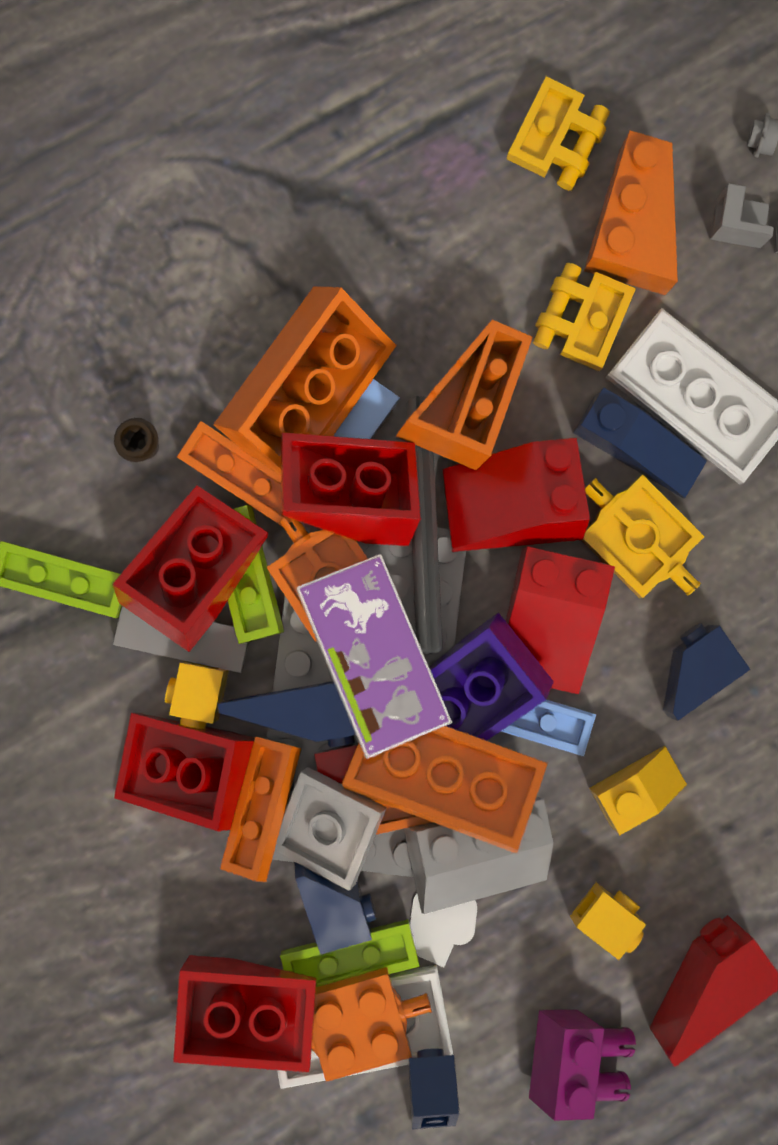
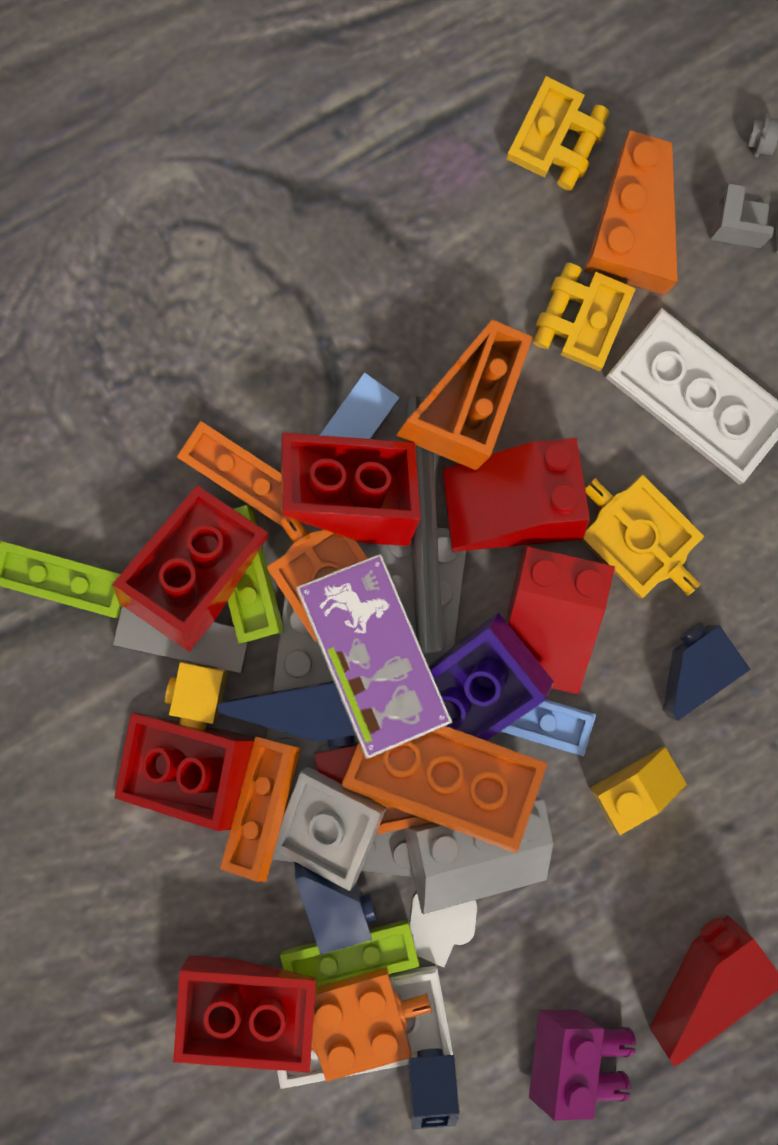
(128, 436): dark brown cone -> none
(307, 376): orange slope -> none
(609, 920): yellow brick -> none
(639, 442): dark blue slope -> none

